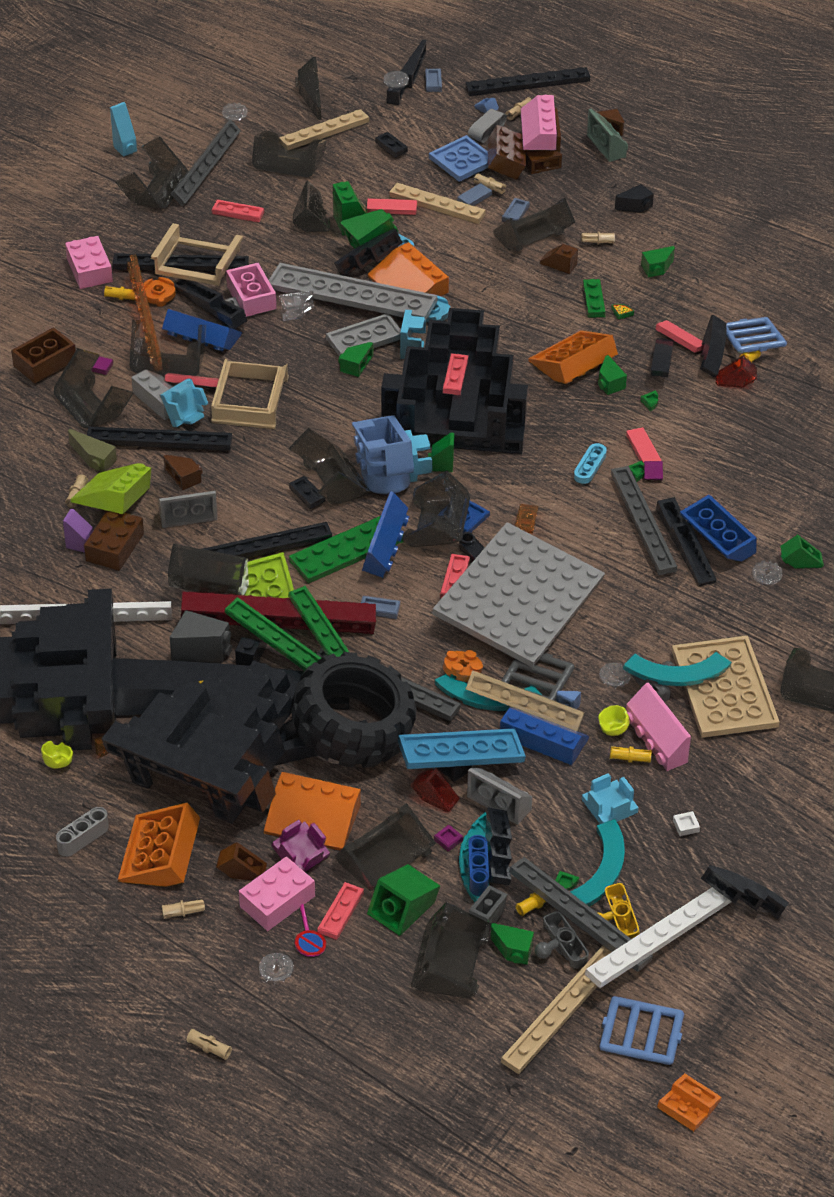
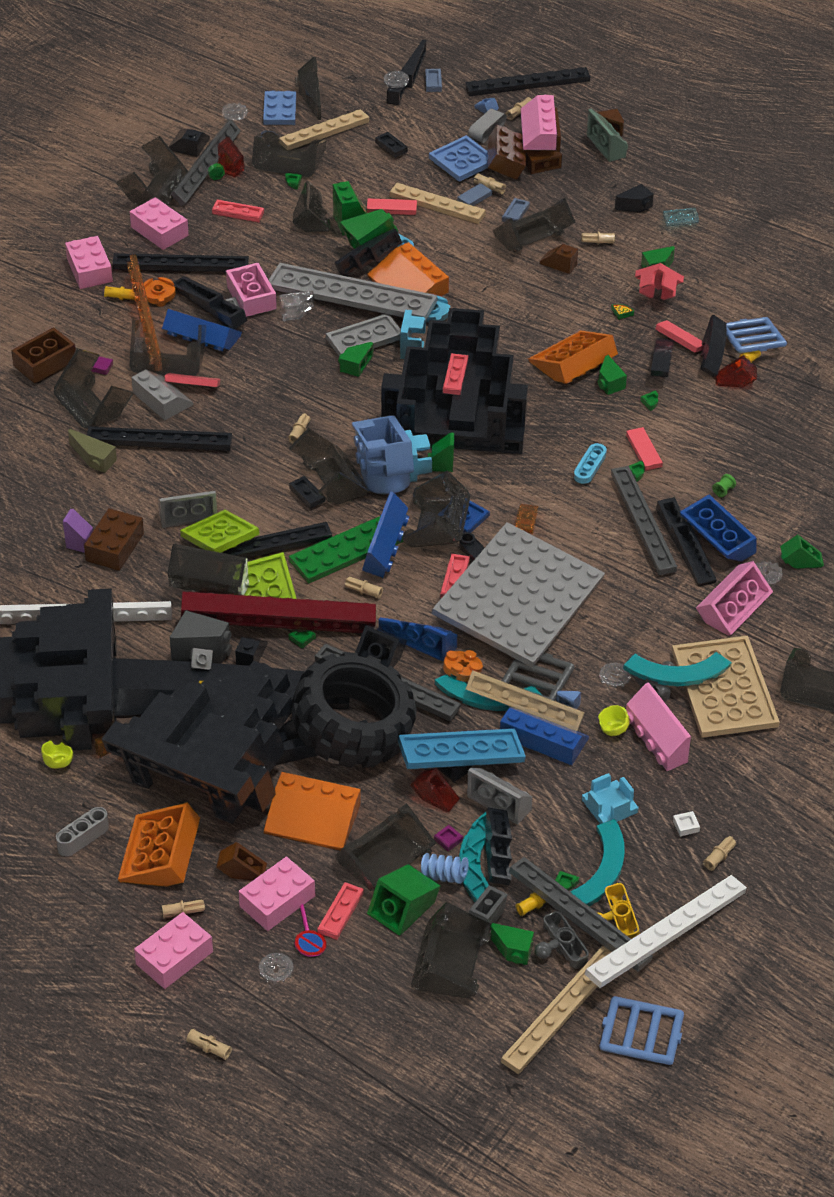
(78, 485): tan pin -> none
(115, 489): lime slope -> none
(122, 130): medium azure slope -> none
(159, 223): none -> bright pink brick
(170, 242): tan piece -> none
(173, 950): none -> bright pink brick
(183, 471): reddish brown slope -> none
(184, 403): medium azure panel -> none
(189, 142): none -> black slope
(201, 658): none -> light grey bracket
(216, 171): none -> green tile
(220, 532): none -> lime plate
(230, 157): none -> clear red slope
(246, 415): tan piece -> none
(271, 634): green tile -> none
(279, 108): none -> medium blue plate
(293, 180): none -> green tile
(299, 428): none -> tan axle
(302, 638): none -> green tile
(302, 845): magenta panel -> none
(317, 621): green tile -> none
(364, 587): none -> tan axle
(381, 645): none -> black slope
(384, 607): sand blue tile -> none
(424, 638): none -> blue wedge
(443, 869): none -> light blue piece
(478, 864): blue beam -> none
(594, 298): green plate -> none
(630, 754): yellow pin -> none
(653, 470): magenta tile -> none
(658, 277): none -> coral panel
(680, 216): none -> clear light blue plate
(689, 1102): orange slope -> none
(719, 853): none -> tan axle
(727, 482): none -> bright green bush
(735, 598): none -> bright pink slope
(739, 887): black slope -> none

